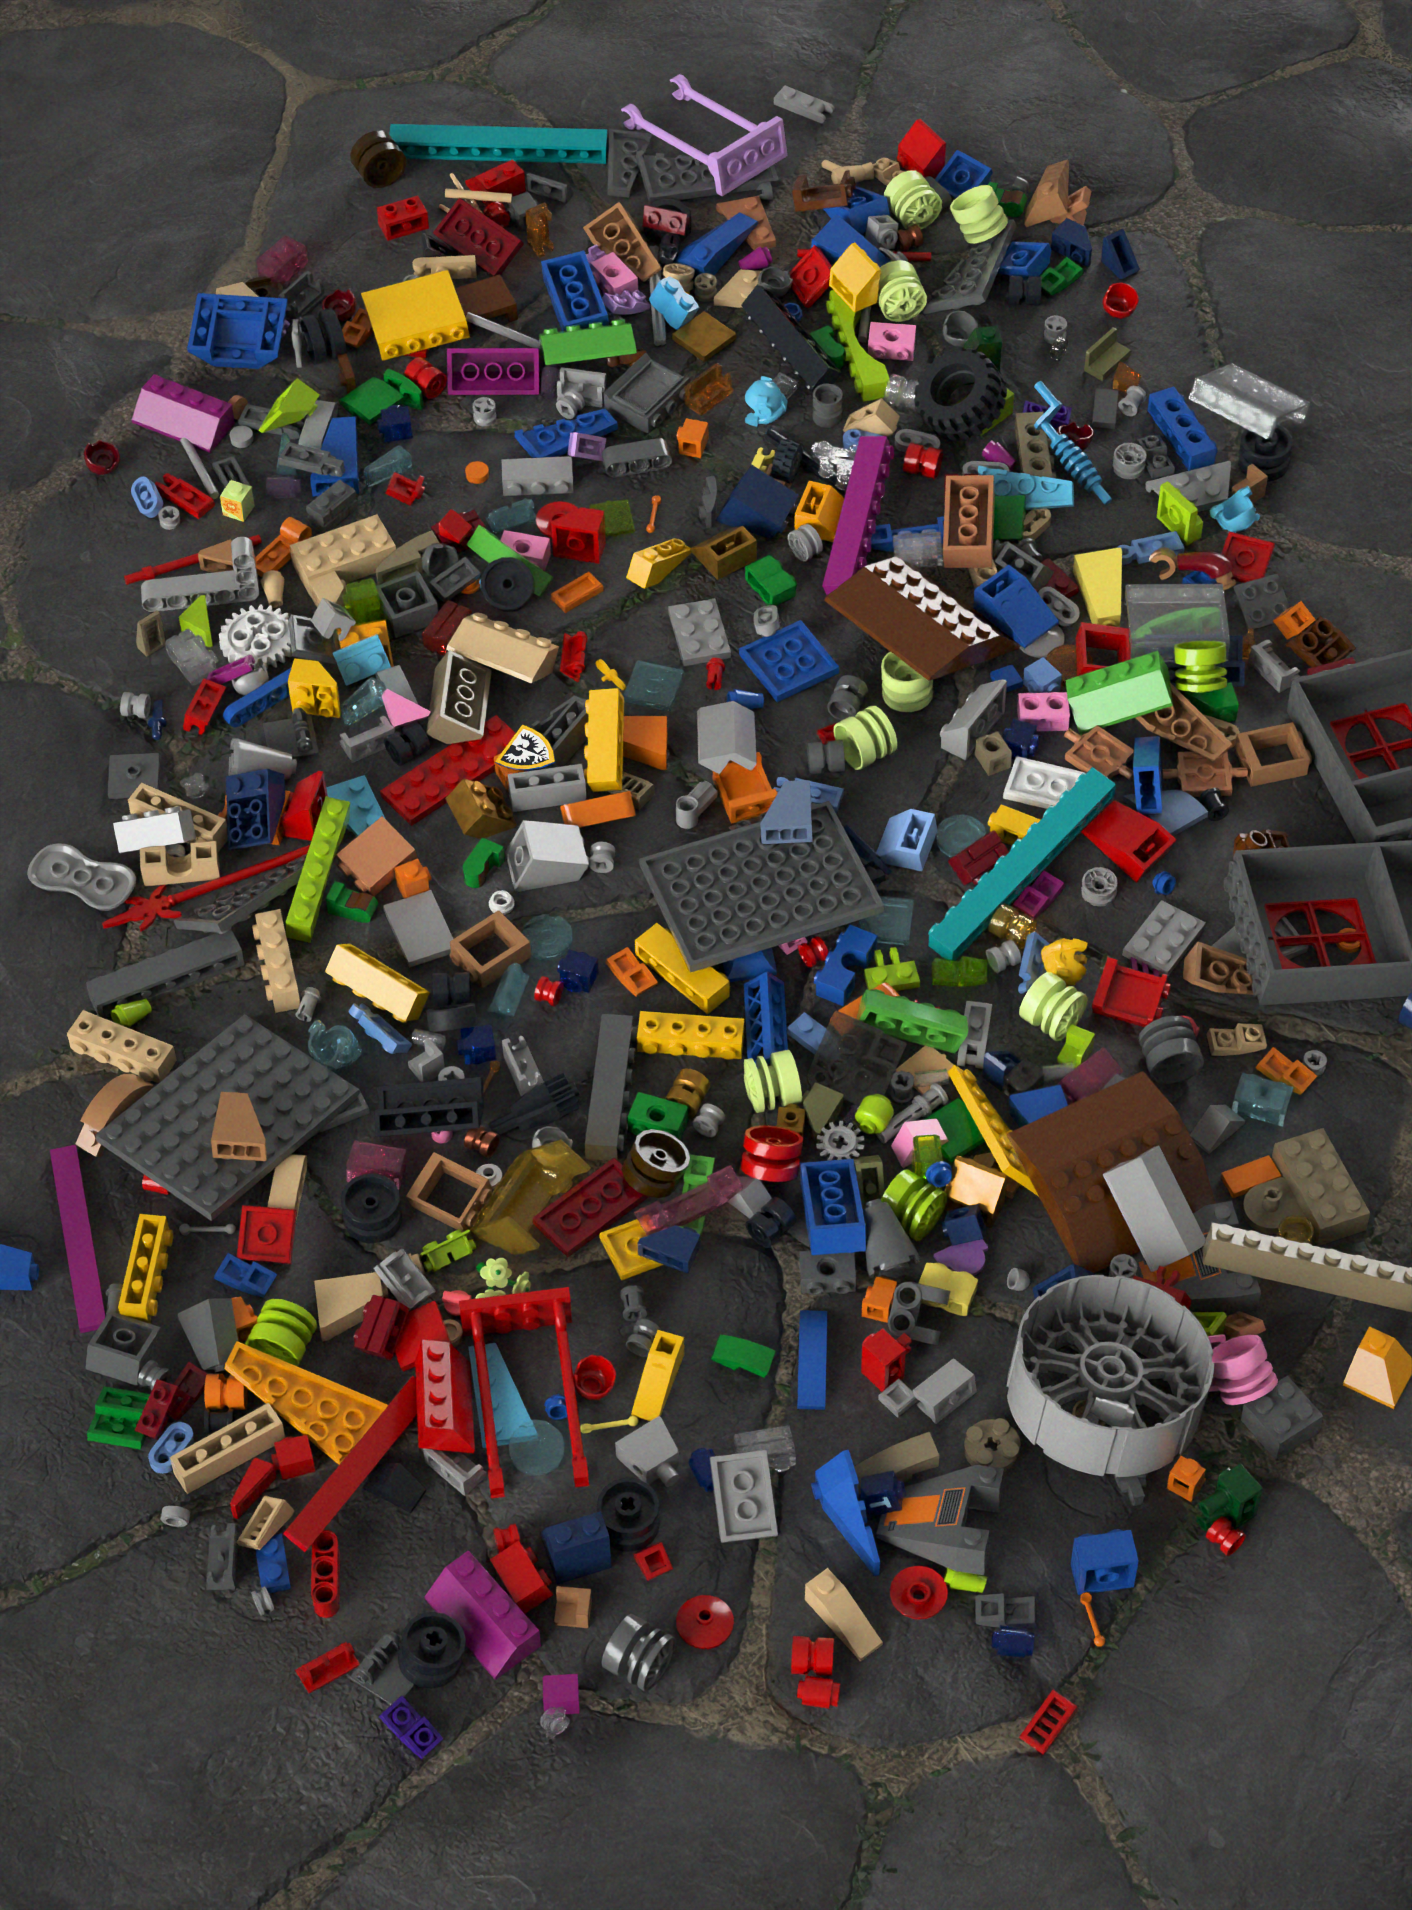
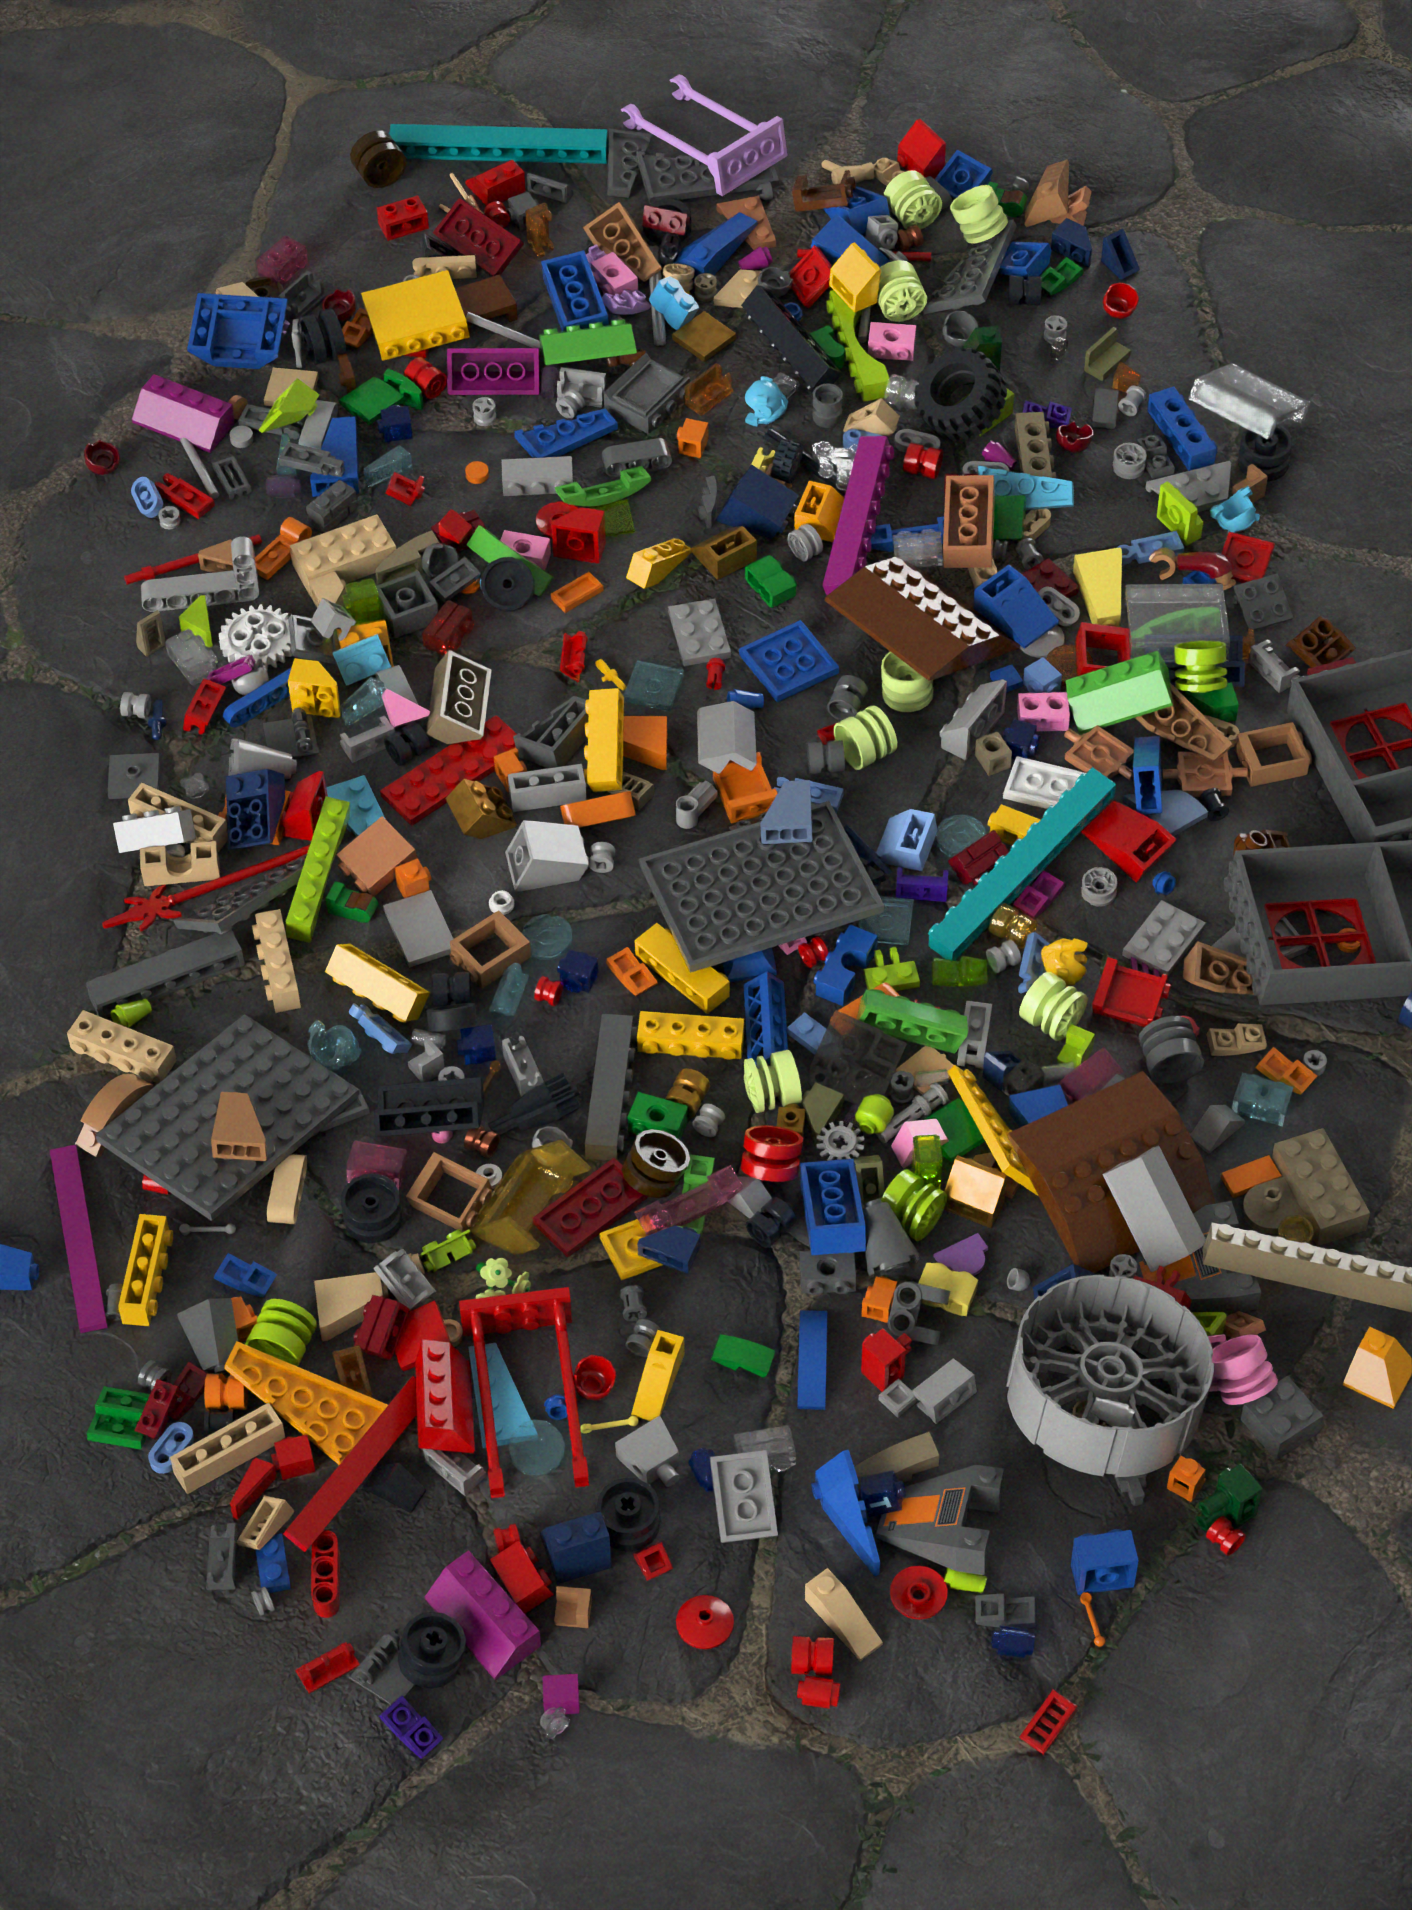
(68, 870): light grey plate -> none
(121, 1347): dark grey slope -> none
(175, 1516): light grey tile -> none
(237, 500): yellowish green brick -> none
(266, 1234): red plate -> none
(273, 587): tan cone -> none
(283, 378): none -> tan tile
(310, 998): light grey pin -> none
(352, 1370): none -> clear orange slope
(452, 1299): coral plate -> none
(478, 195): tan bar -> none
(480, 862): green leg -> none
(504, 648): tan slope -> none
(507, 518): clear light blue hinge -> none
(527, 751): shield -> none
(586, 446): lavender slope -> none
(630, 482): none -> bright green slope
(638, 1652): dark grey wheel -> none
(656, 500): orange hinge -> none
(766, 620): light grey plate -> none
(802, 104): light grey hinge -> none
(921, 887): none -> dark purple hinge
(939, 1174): blue plate -> none
(964, 1225): dark blue brick -> none
(992, 1431): dark tan plate -> none
(1029, 567): dark grey brick -> none
(1071, 456): dark azure piece -> none
(1294, 620): orange brick -> none

